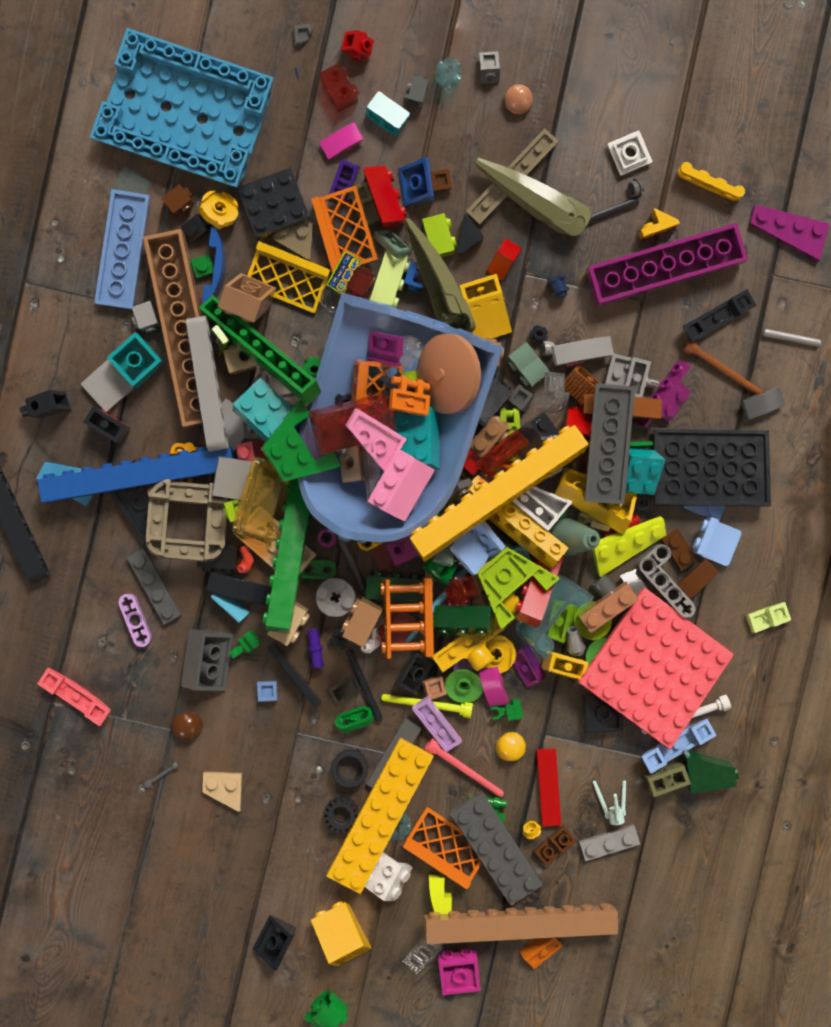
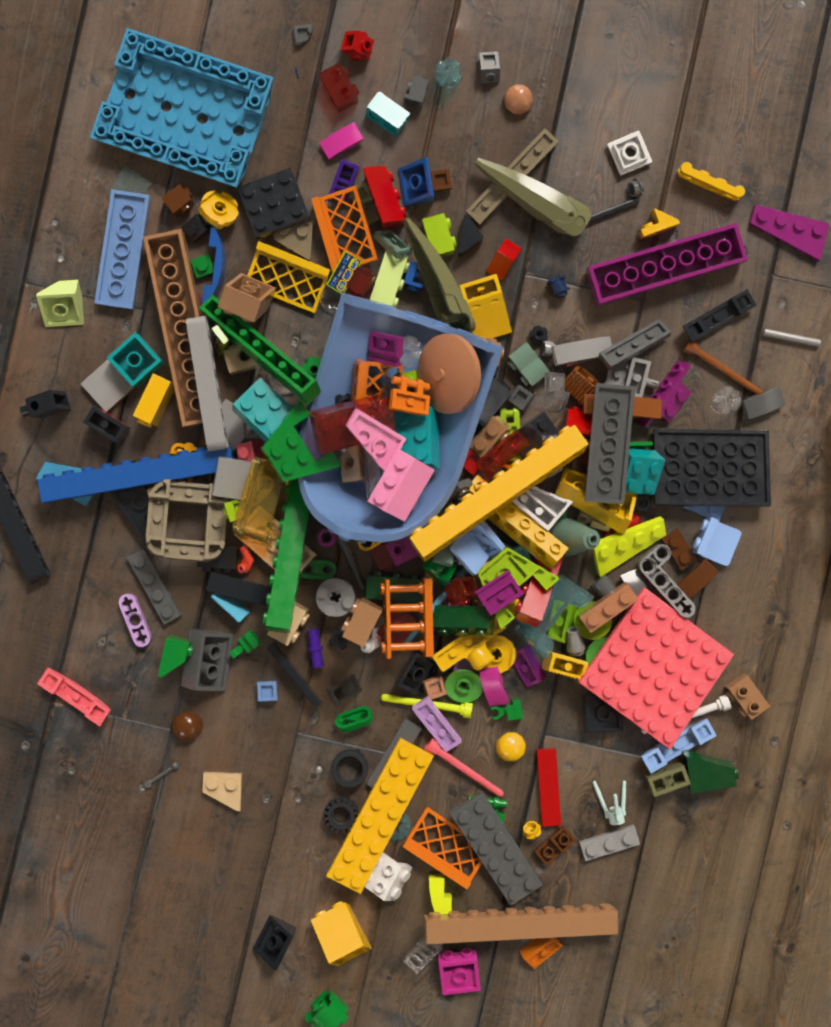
(61, 304): none -> yellowish green slope
(146, 317): light grey brick -> none
(154, 401): none -> yellow brick
(174, 653): none -> green slope
(364, 685): black bar -> none
(499, 593): none -> magenta plate
(634, 344): none -> dark grey plate
(719, 400): none -> clear brick
(747, 696): none -> medium nougat brick
(768, 617): yellowish green slope -> none

